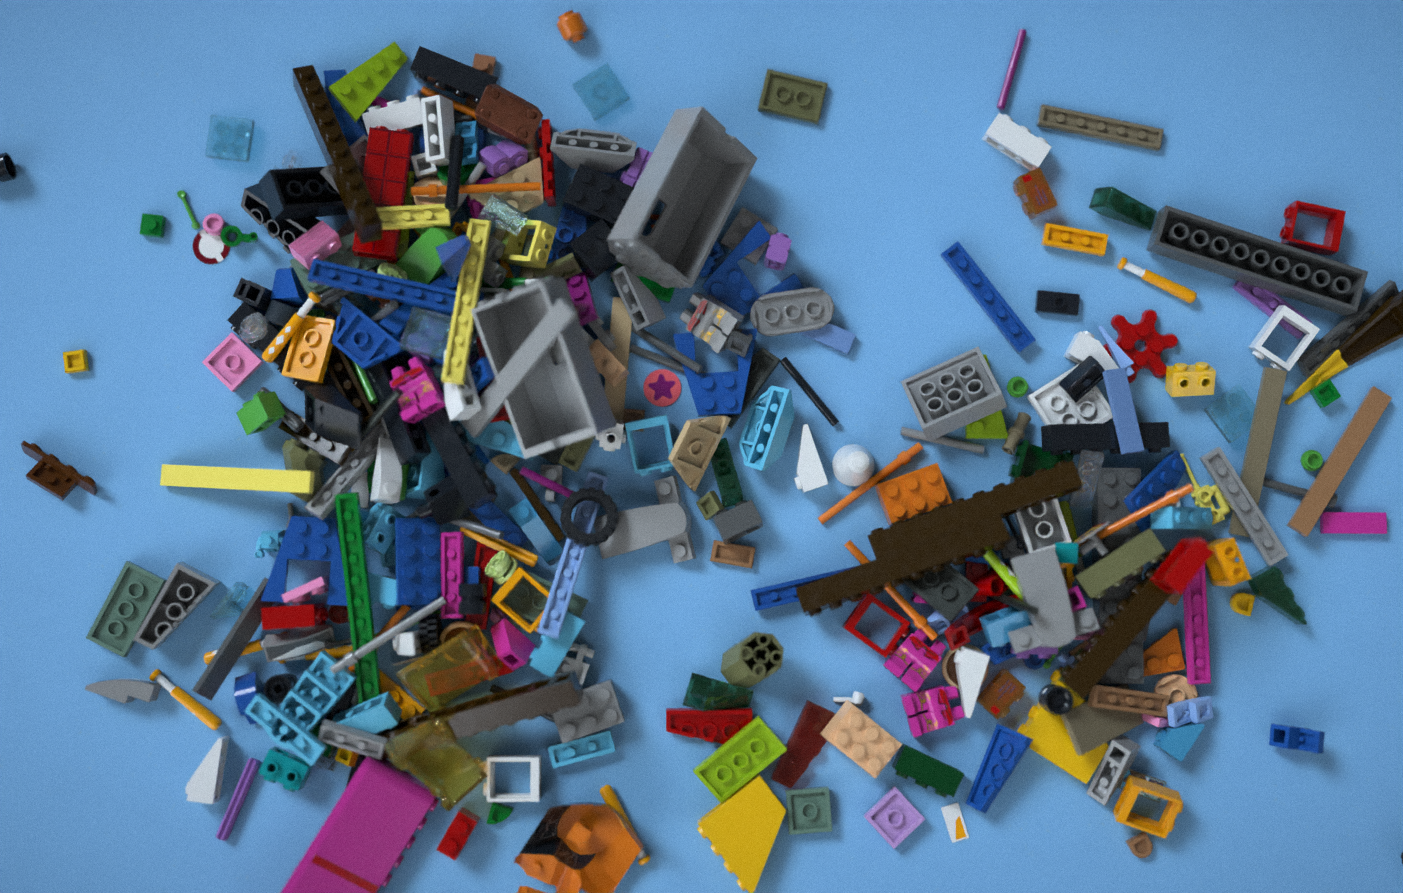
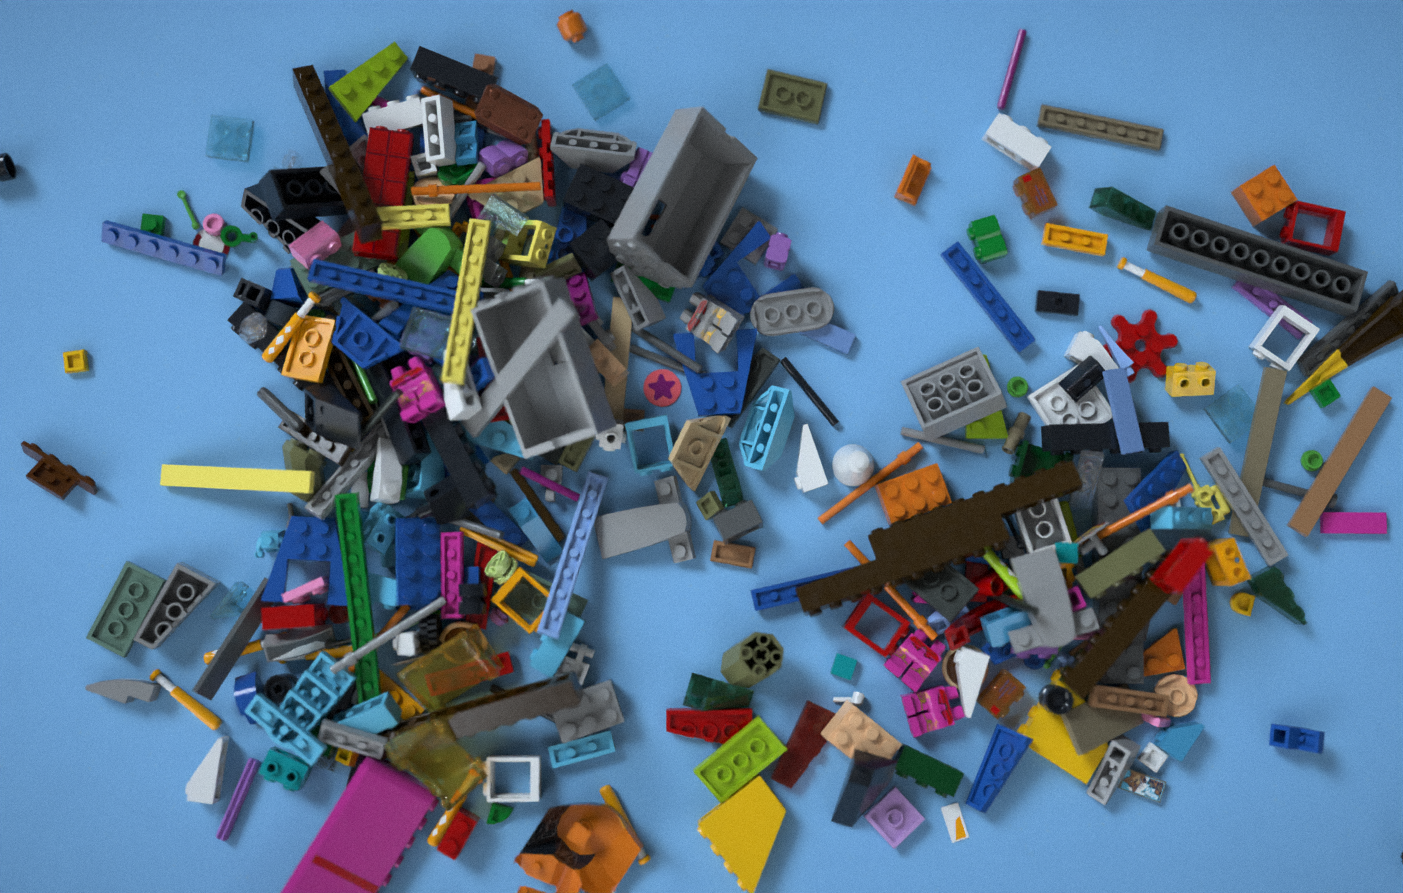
(163, 247): none -> blue plate
(232, 362): bright pink plate -> none
(260, 412): bright green brick -> none
(443, 824): none -> light orange piece
(453, 255): blue slope -> none
(454, 173): black axle -> none
(511, 645): dark pink slope -> none
(589, 495): black tyre -> none
(739, 342): dark grey tile -> none
(808, 810): sand green plate -> none
(843, 666): none -> teal tile
(863, 783): none -> black wedge
(913, 180): none -> orange hinge
(987, 239): none -> green brick
(1128, 796): light orange window -> none
(1140, 845): medium nougat tile -> none
(1152, 757): none -> white tile
(1190, 710): light blue slope -> none
(1263, 195): none -> orange brick

